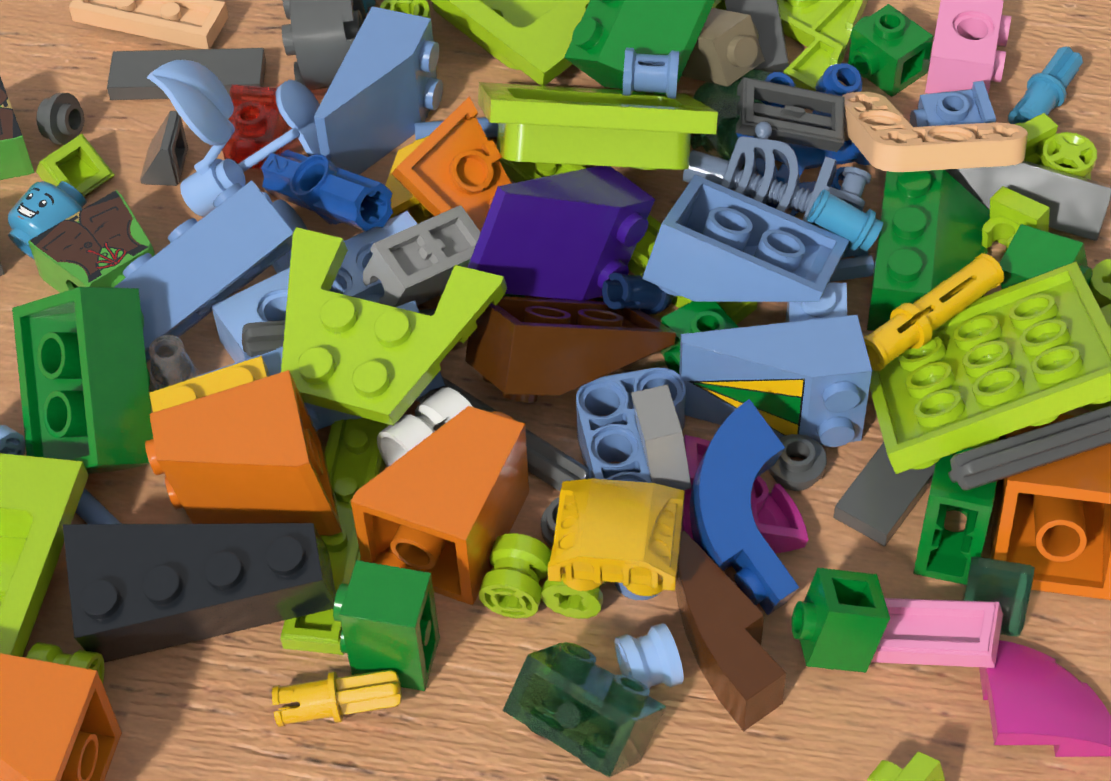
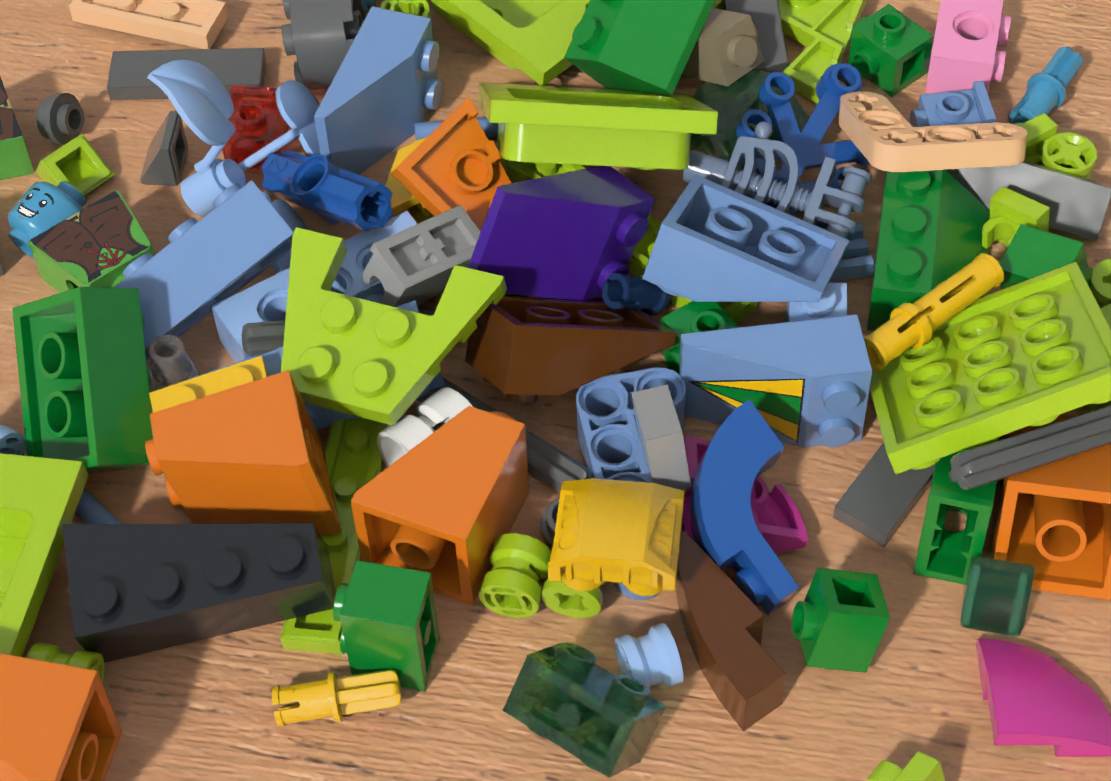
(650, 73): medium blue bush -> none
(791, 122): dark grey tile -> none
(799, 474): dark grey plate -> none
(845, 220): dark azure pin -> none
(941, 633): bright pink tile -> none

